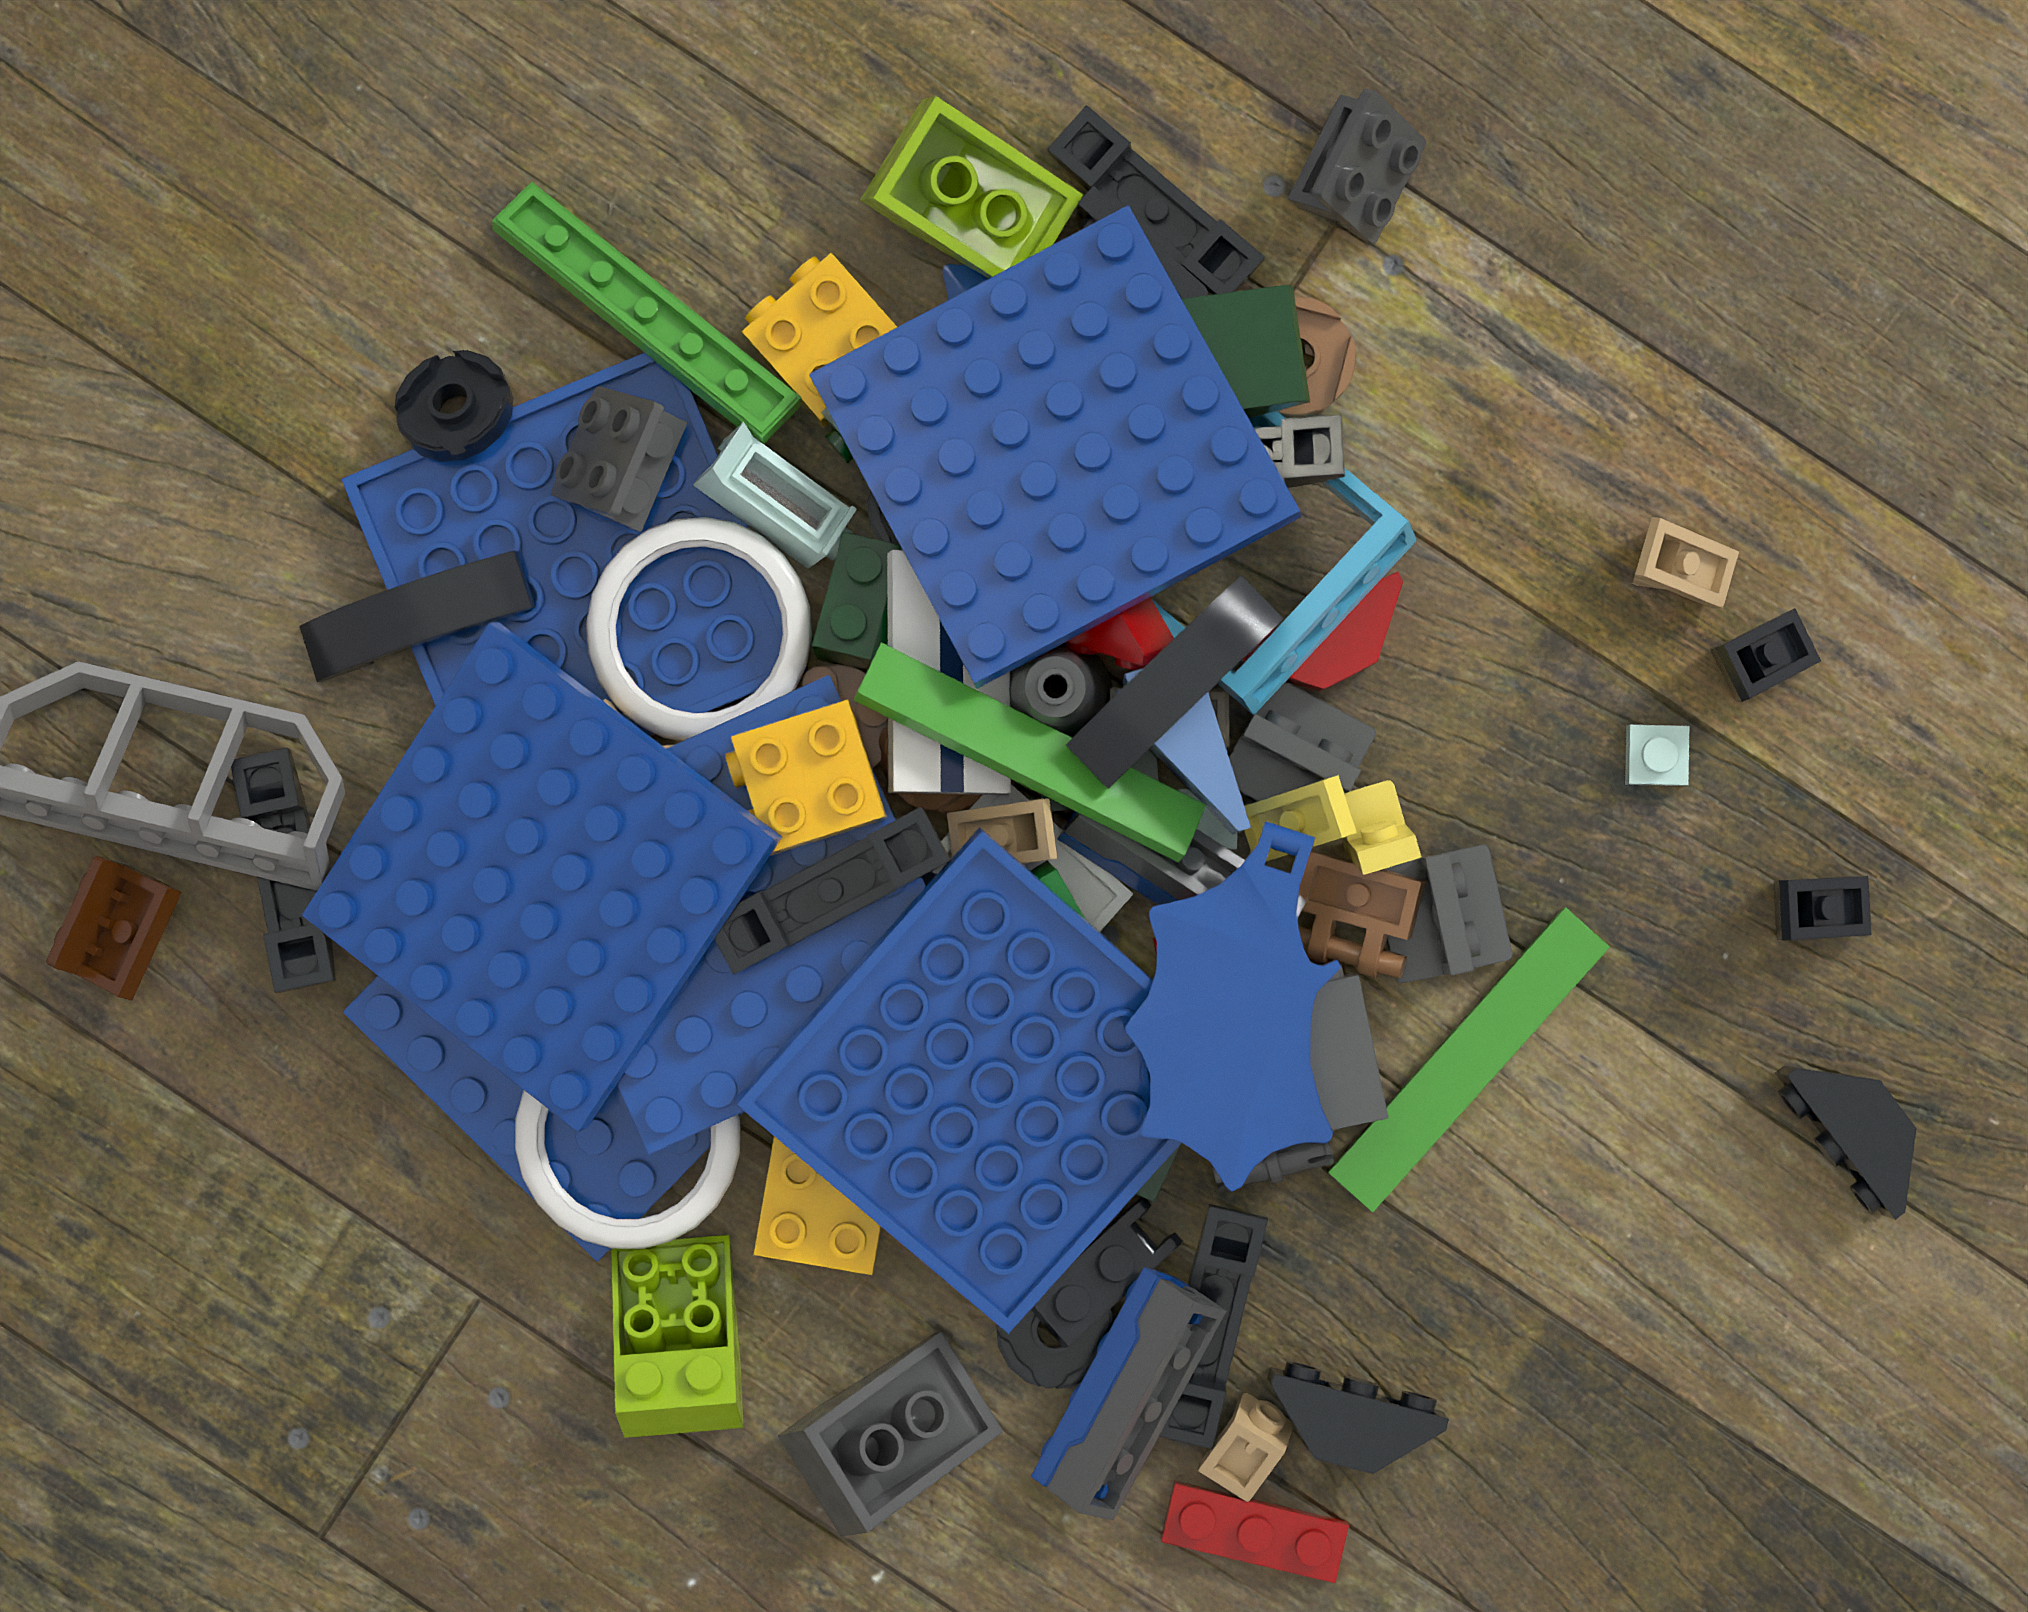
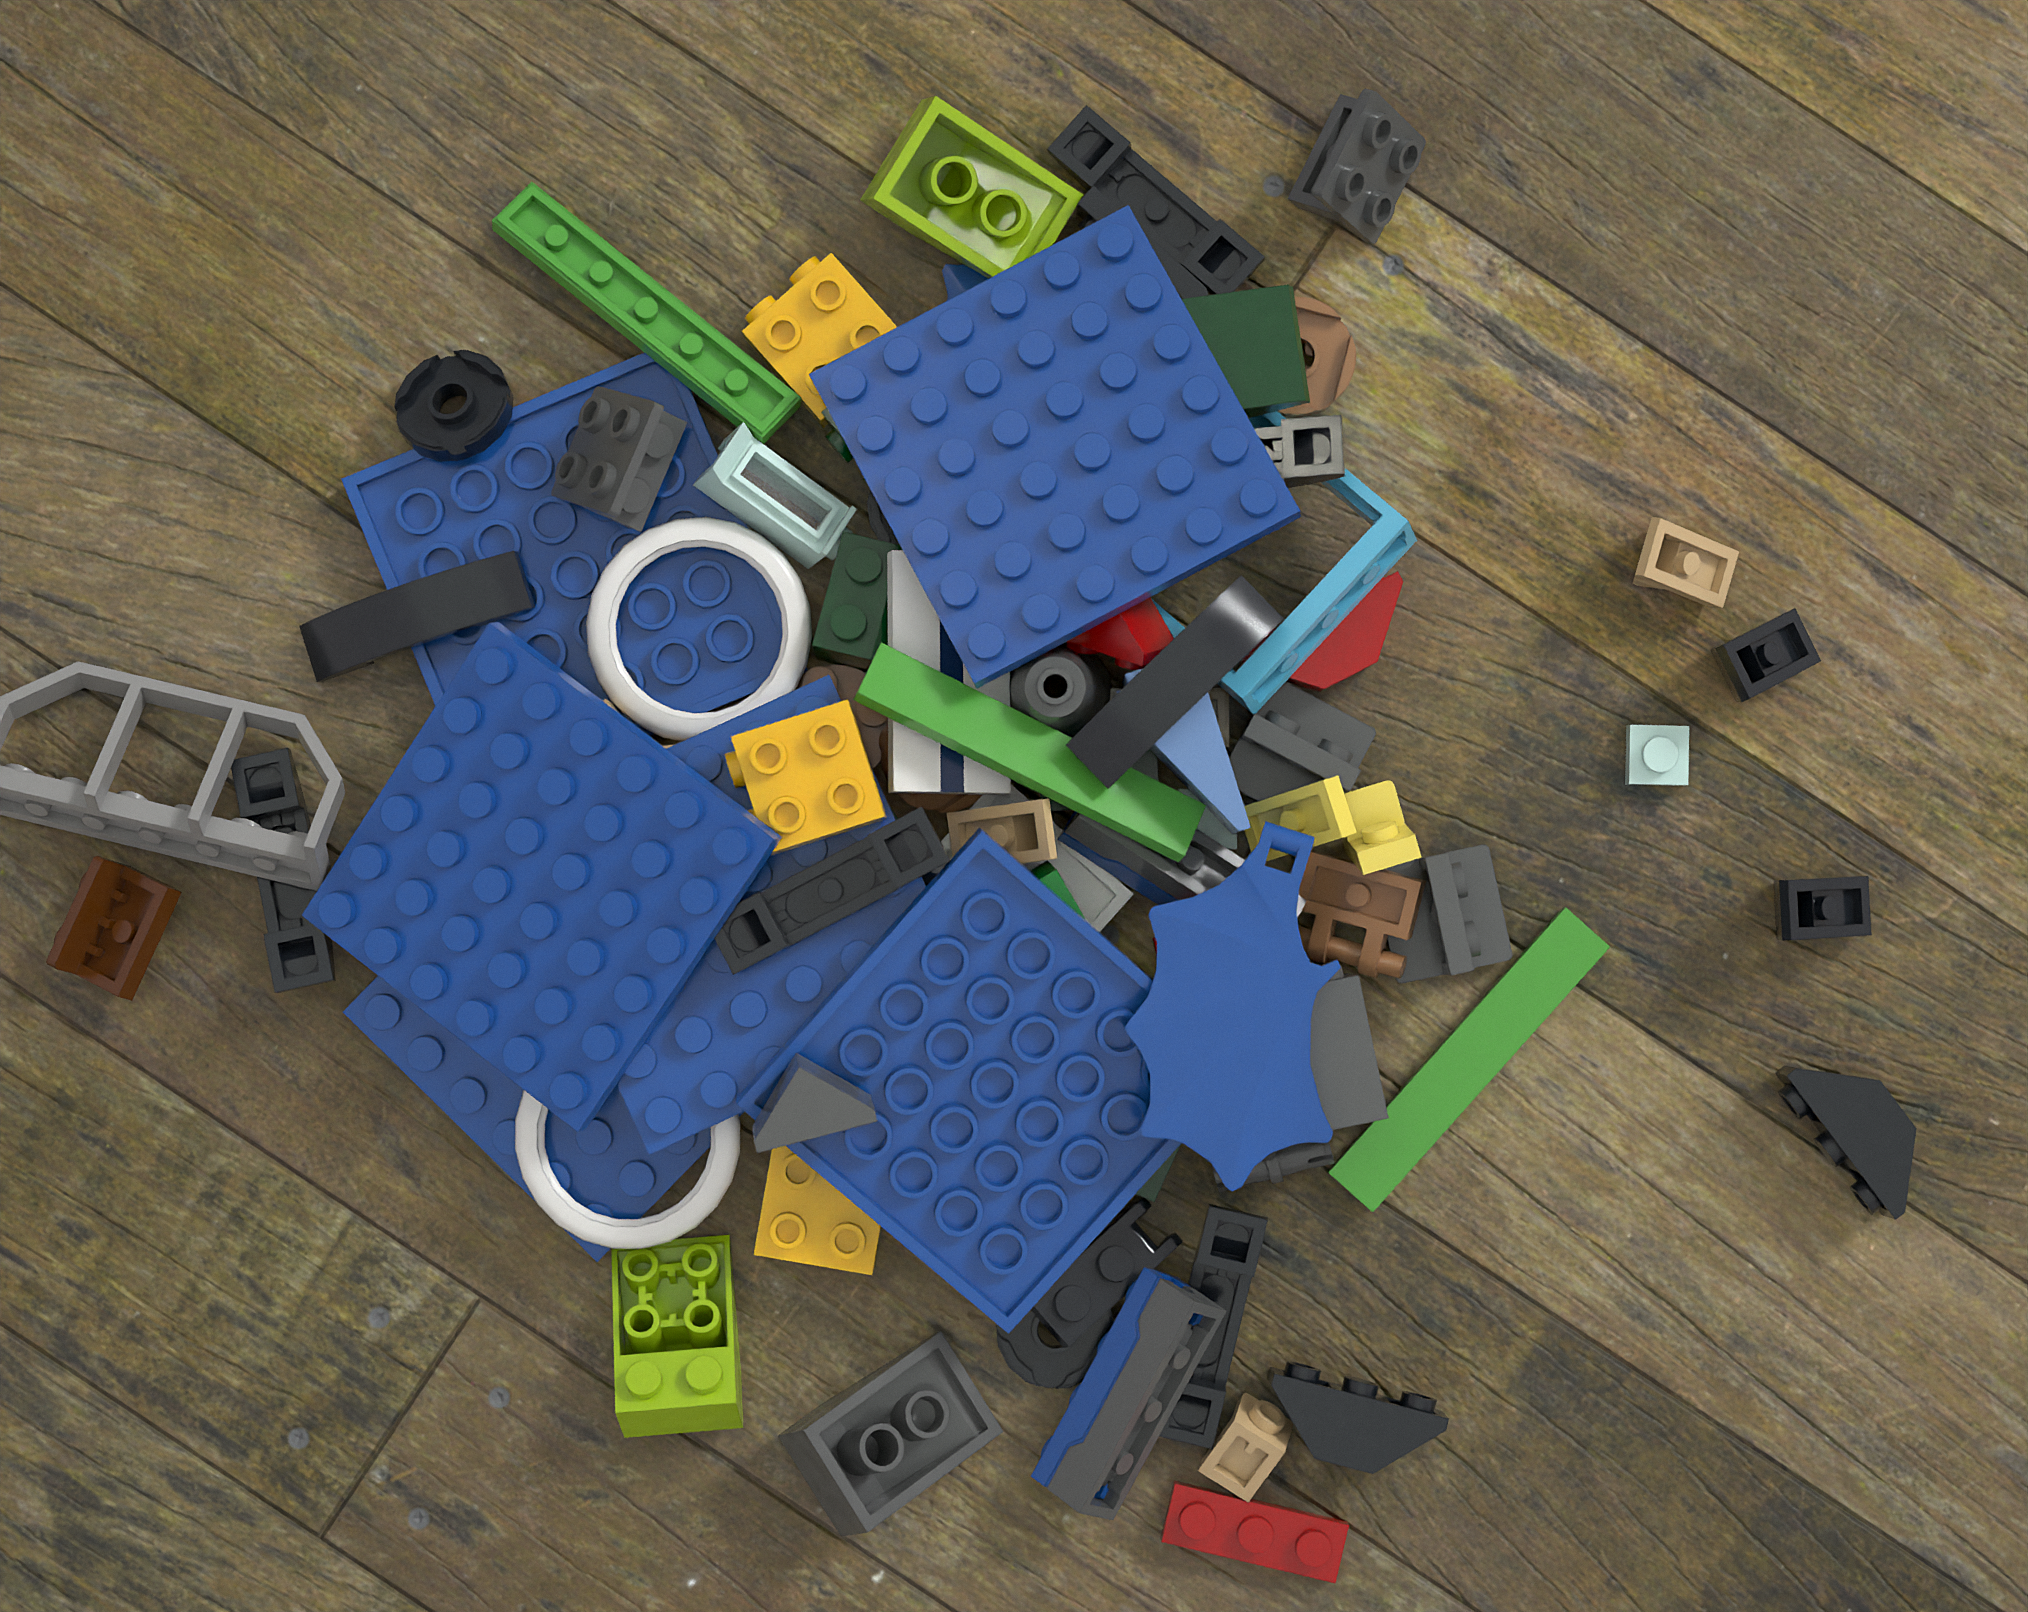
(810, 1105): none -> dark grey slope

